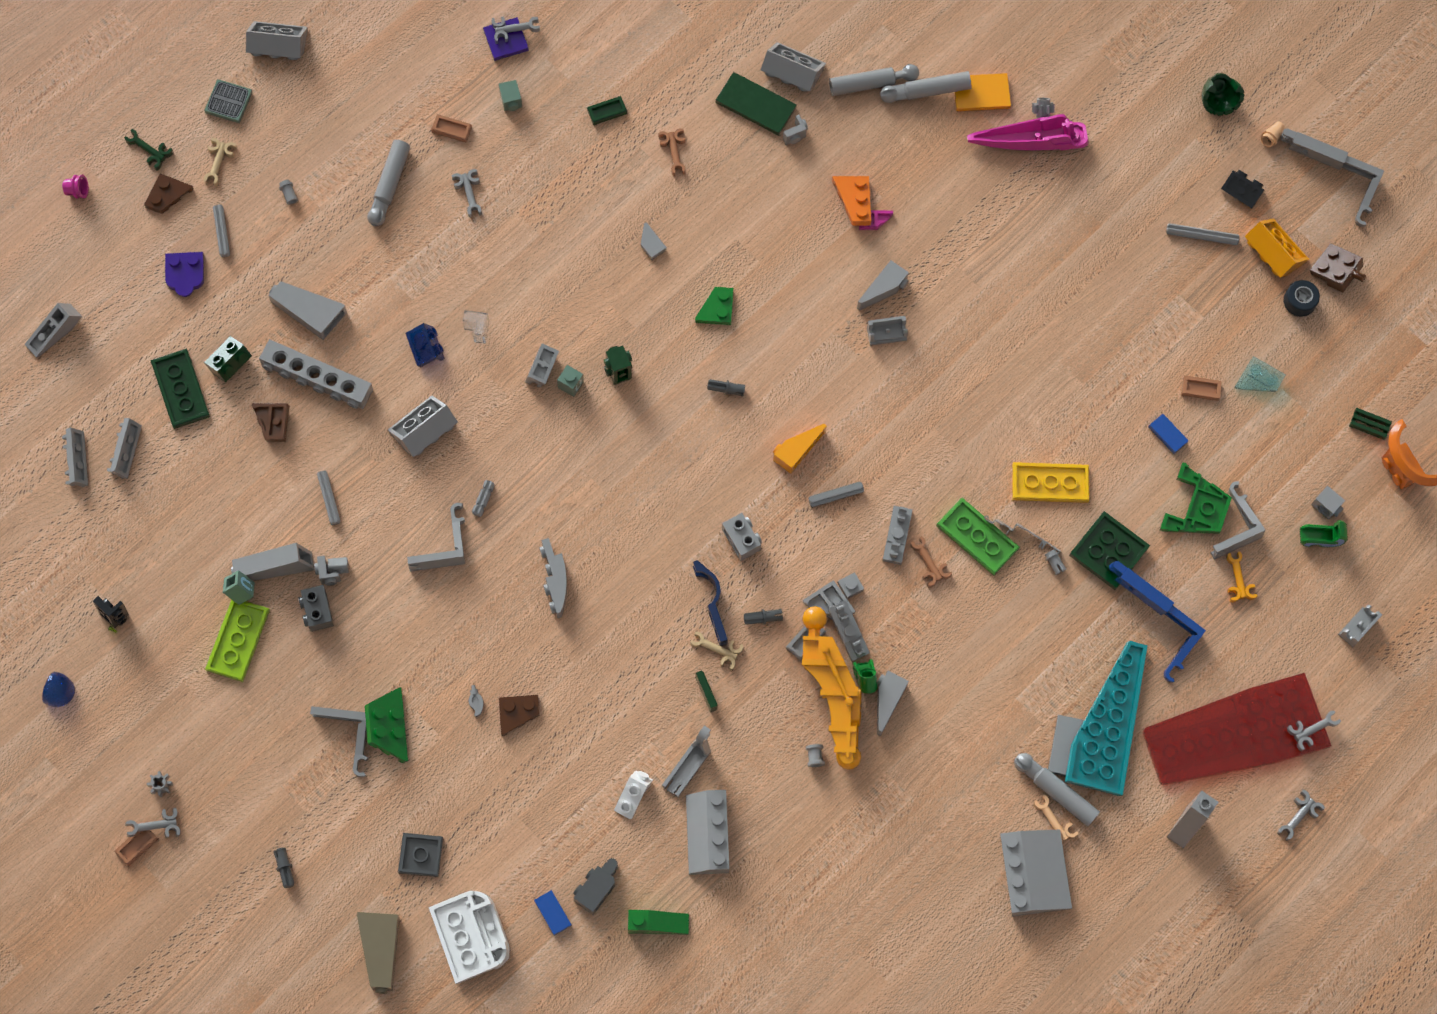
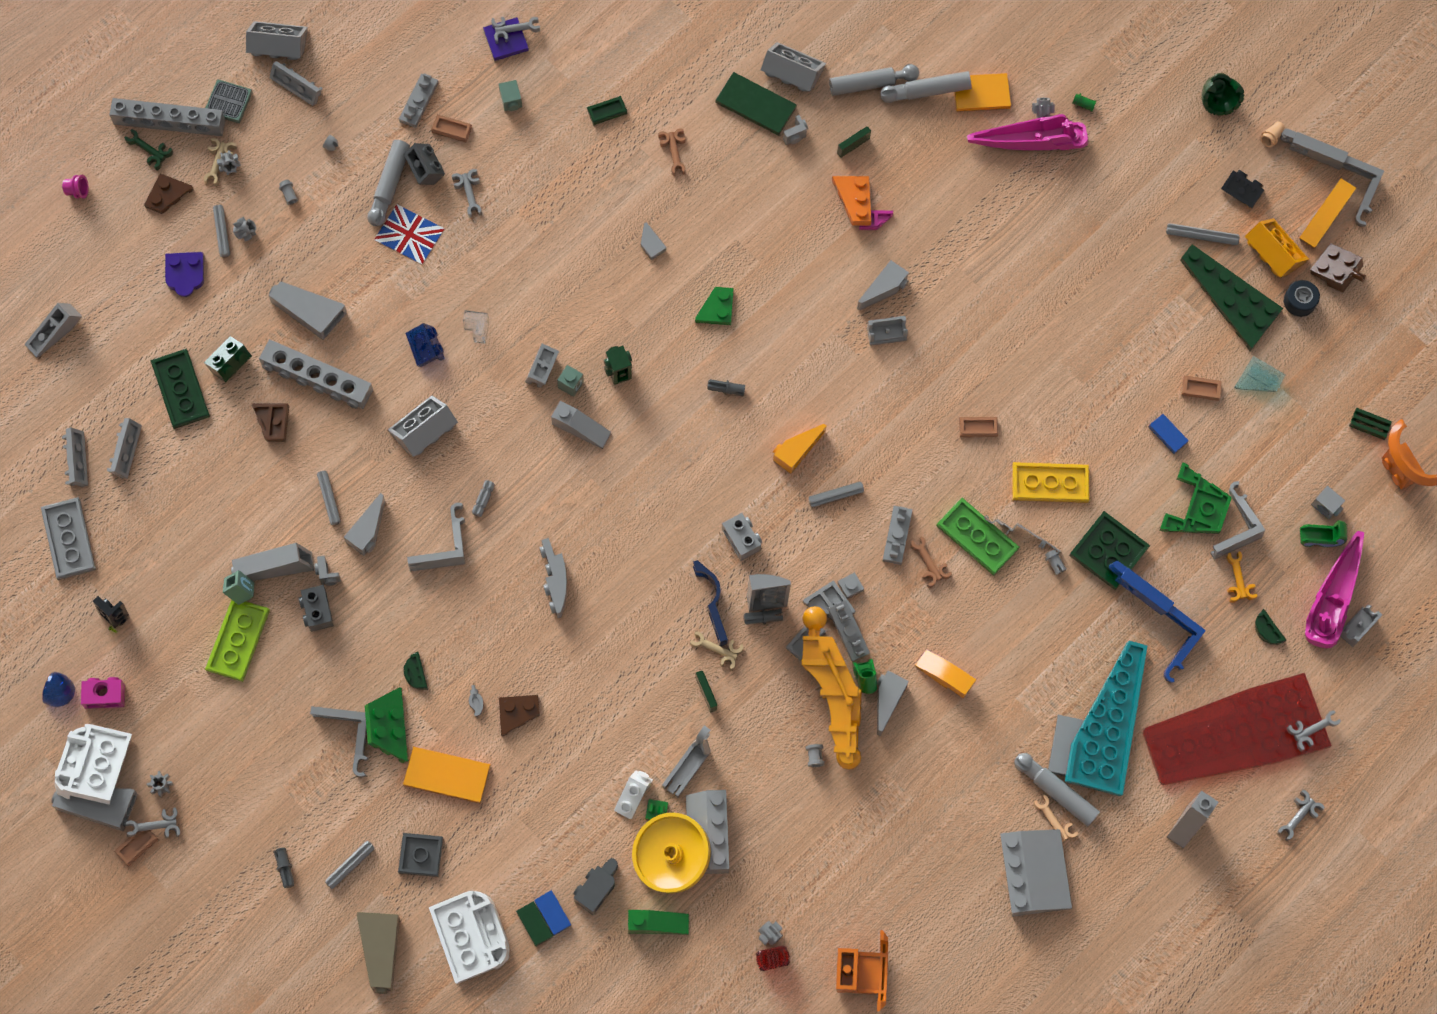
(68, 538): none -> light grey tile
(91, 763): none -> white plate
(110, 815): none -> light grey slope
(112, 699): none -> dark pink brick
(167, 117): none -> light grey brick
(228, 167): none -> light grey gear
(244, 229): none -> light grey gear
(295, 83): none -> light grey plate
(330, 143): none -> light grey hinge
(338, 565): light grey piece -> none
(357, 857): none -> light grey axle
(365, 530): none -> light grey slope
(409, 234): none -> sticker
(414, 672): none -> dark green tile
(418, 100): none -> light grey plate
(424, 164): none -> dark grey brick
(446, 775): none -> light orange tile
(534, 924): none -> dark green tile
(579, 424): none -> light grey slope
(655, 808): none -> green tile
(671, 853): none -> yellow dish
(767, 592): none -> light grey slope
(770, 933): none -> light grey gear
(773, 958): none -> clear red gear
(853, 141): none -> dark green tile
(864, 971): none -> orange piece
(946, 673): none -> light orange slope
(978, 426): none -> nougat tile
(1084, 102): none -> green pin
(1235, 299): none -> dark green wing
(1268, 630): none -> dark green tile
(1327, 213): none -> light orange slope
(1333, 598): none -> dark pink piece

